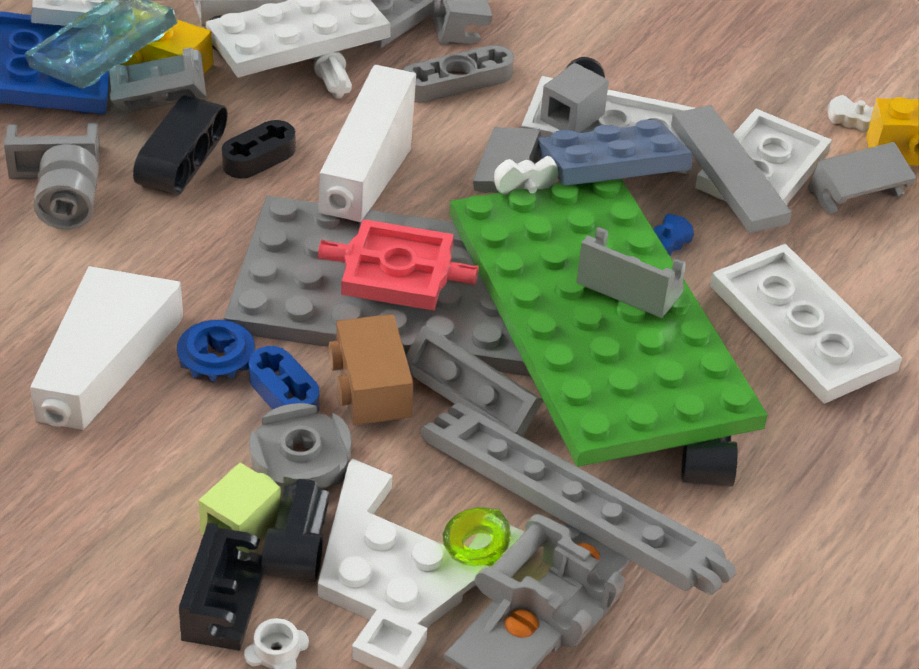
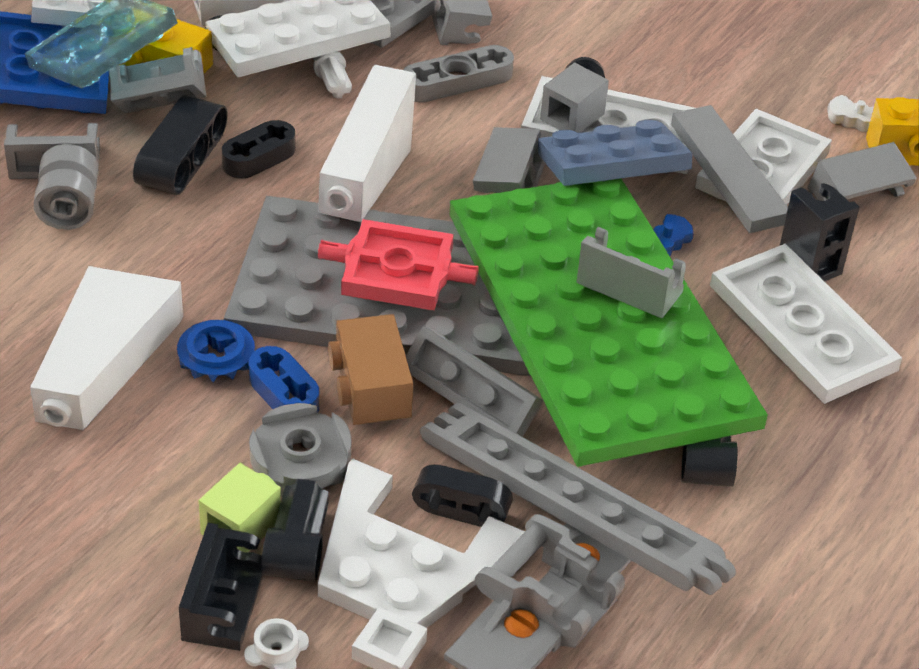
(461, 495): none -> black beam
(472, 522): clear neon green piece -> none
(525, 175): white piece -> none
(820, 229): none -> black hinge

